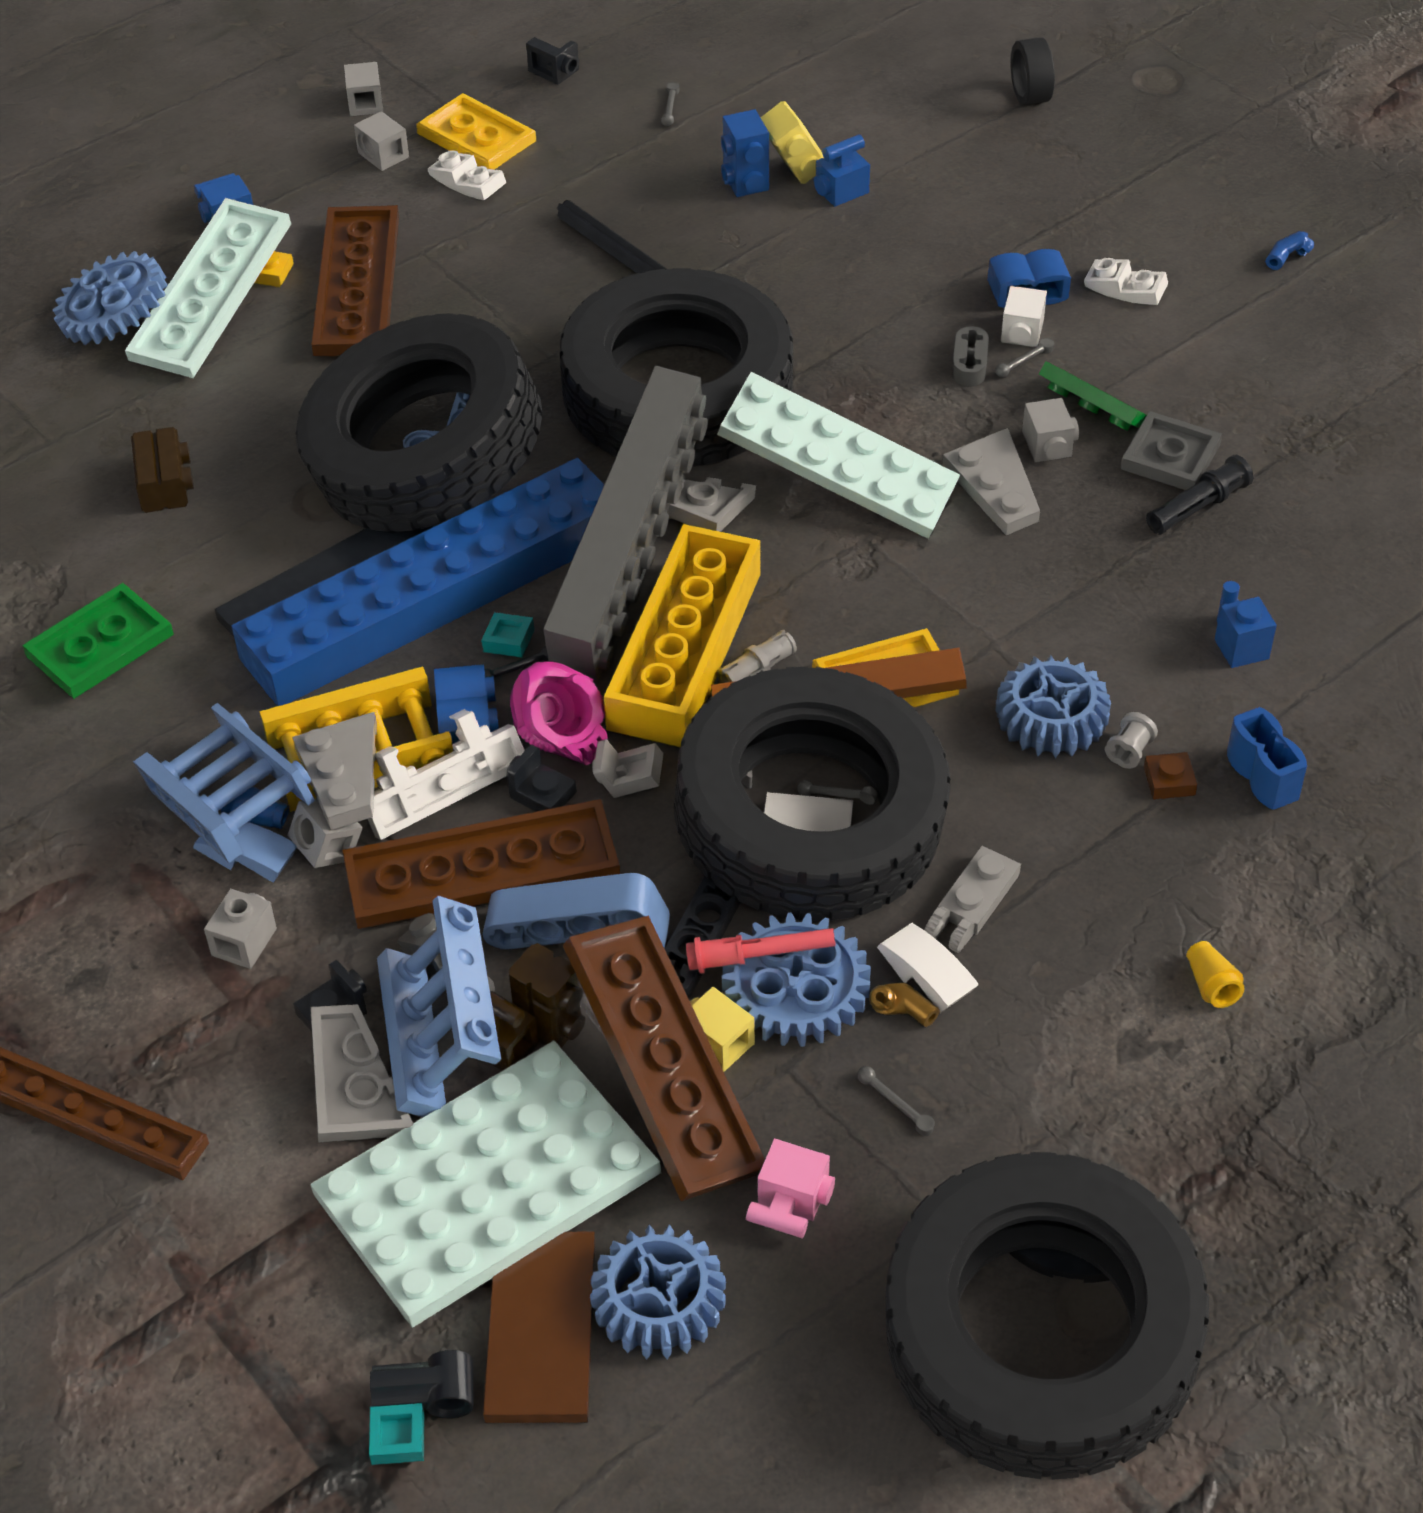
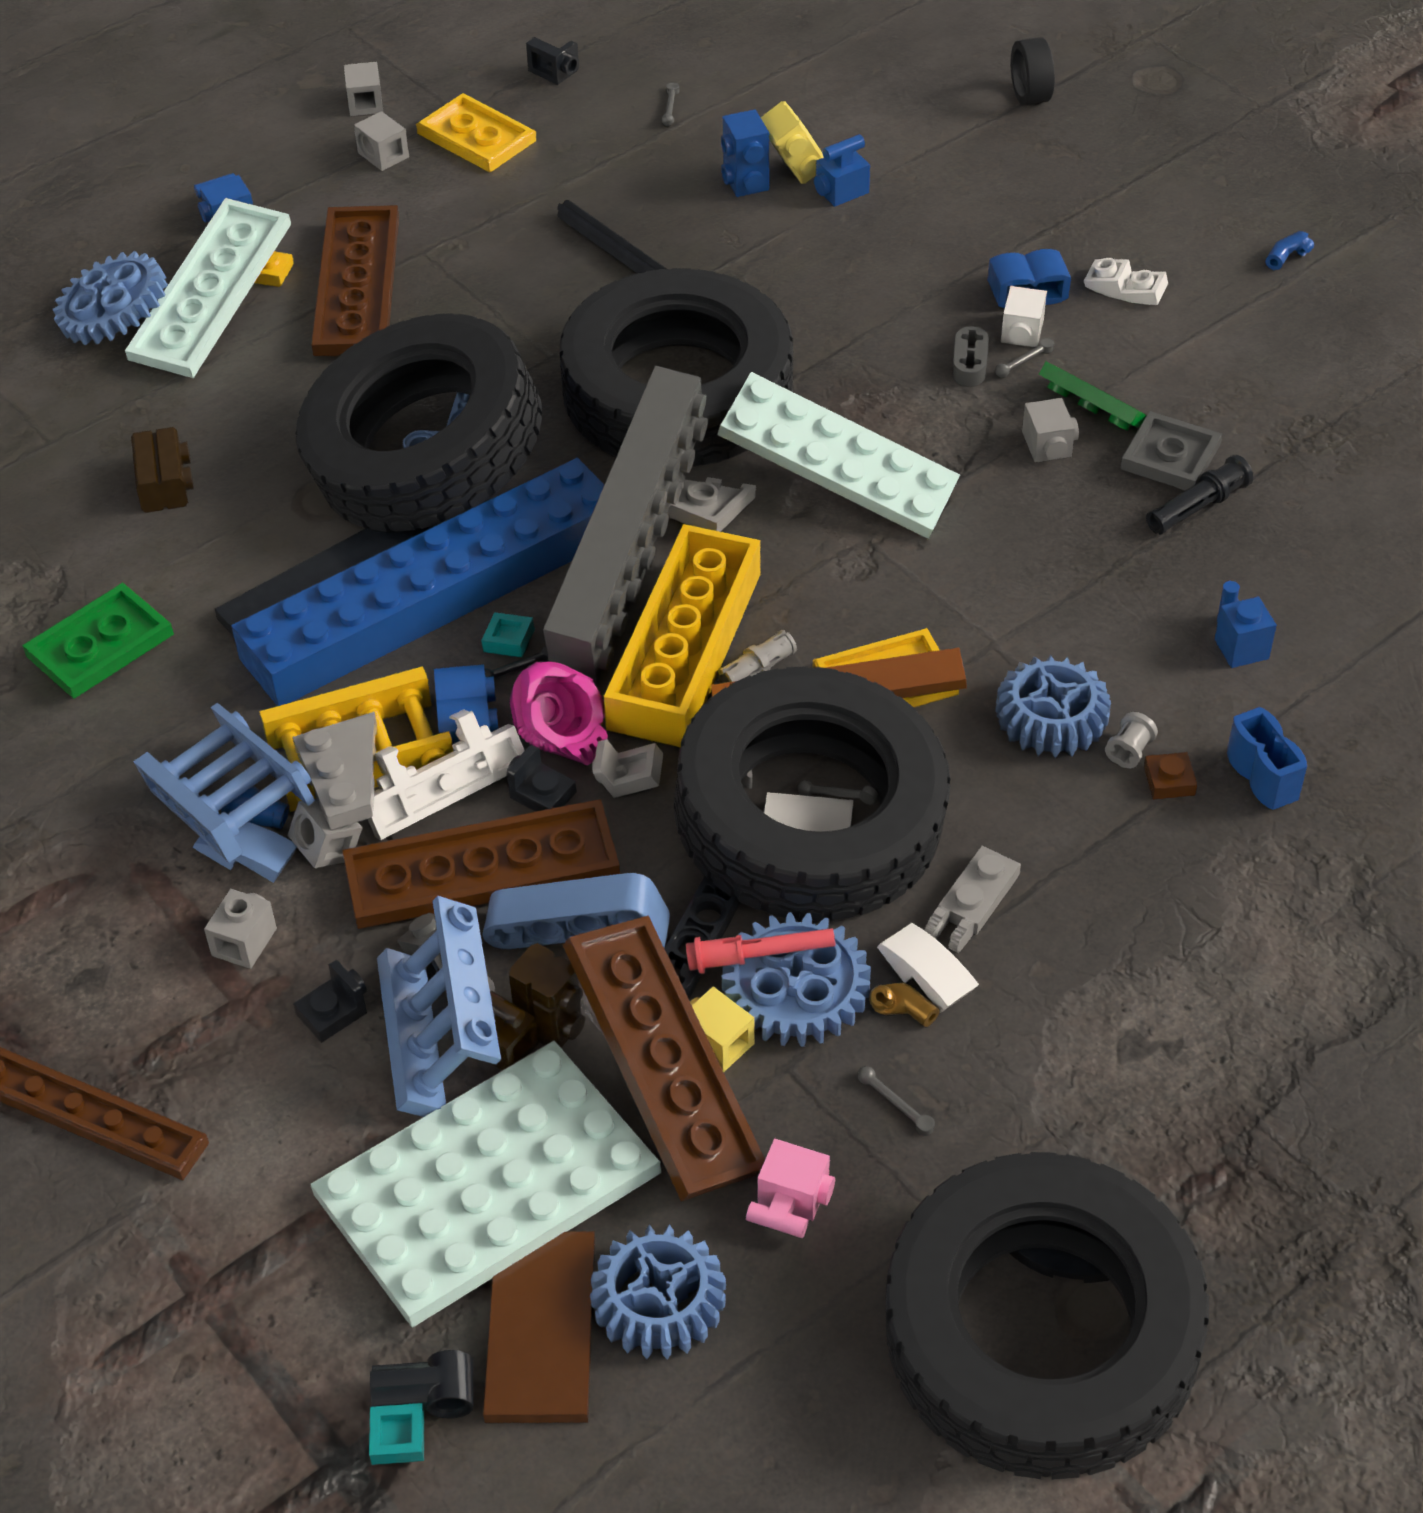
(350, 1079): light grey wing -> none
(462, 175): white slope -> none
(996, 480): light grey wing -> none
(1215, 975): yellow cone -> none

